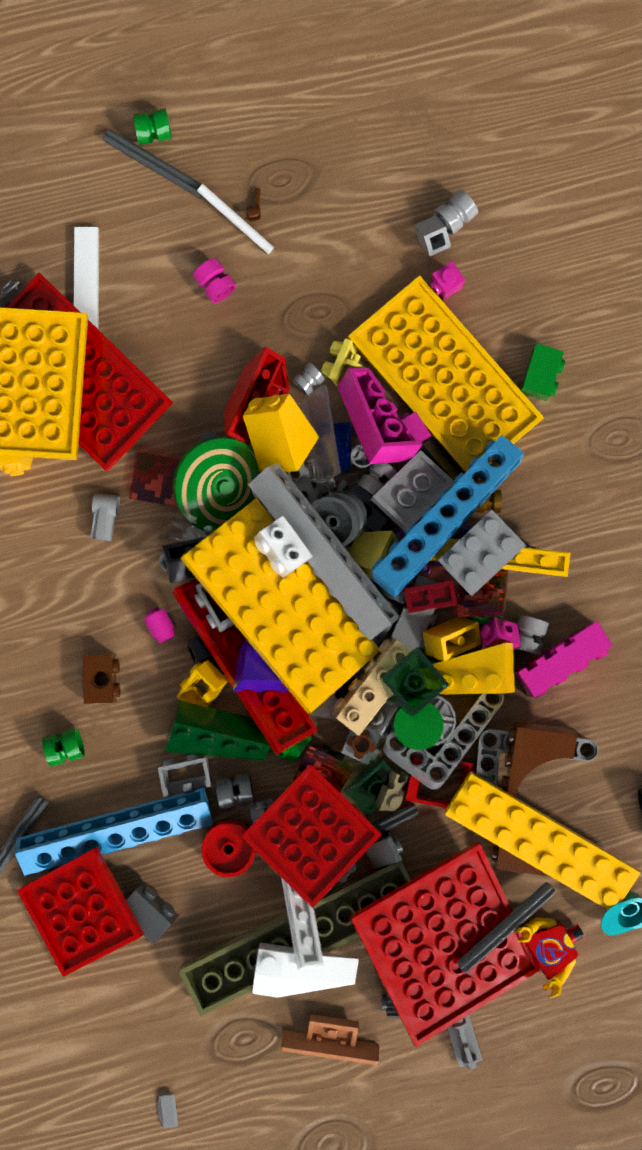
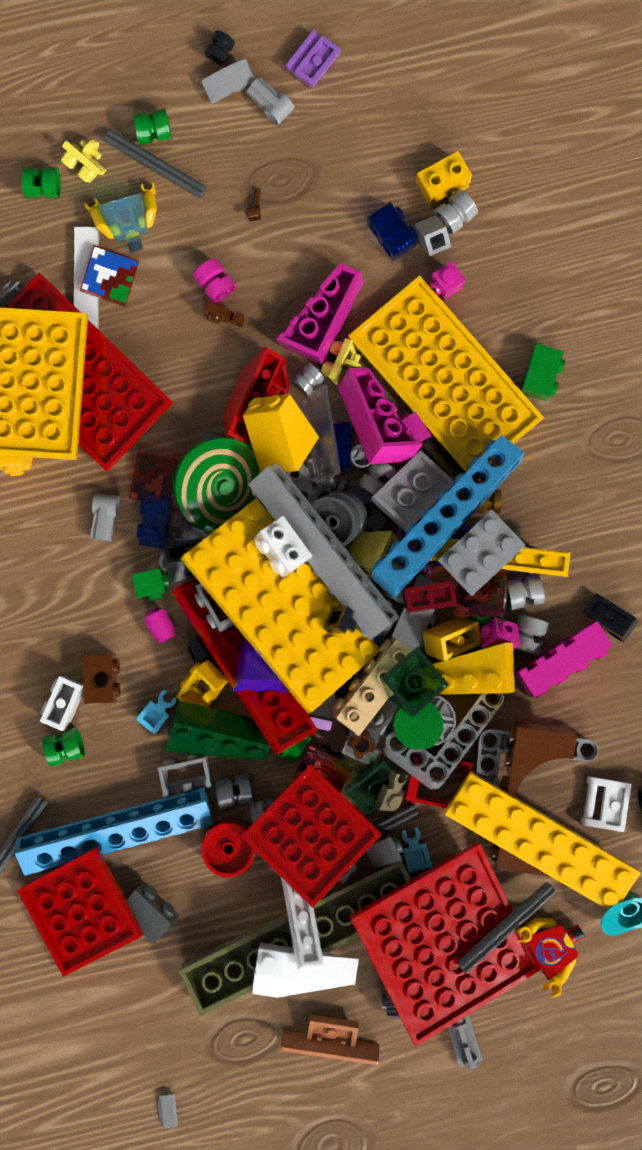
(49, 181): none -> green wheel
(62, 703): none -> white brick
(74, 154): none -> light yellow hips
(109, 276): none -> tile
(126, 217): none -> clear light blue torso
(151, 584): none -> green brick
(154, 714): none -> medium azure plate
(155, 521): none -> clear blue brick
(217, 314): none -> reddish brown plate
(219, 47): none -> black wheel
(228, 80): none -> light grey slope
(235, 219): white bar -> none
(274, 105): none -> light grey piece
(313, 59): none -> medium lavender plate
(322, 723): none -> lavender tile
(323, 316): none -> dark pink wedge
(340, 620): none -> black tile
(392, 231): none -> clear blue brick
(416, 853): none -> medium azure plate
(443, 178): none -> yellow brick
(525, 591): none -> light grey wheel
(611, 617): none -> black plate
(613, 806): none -> white plate

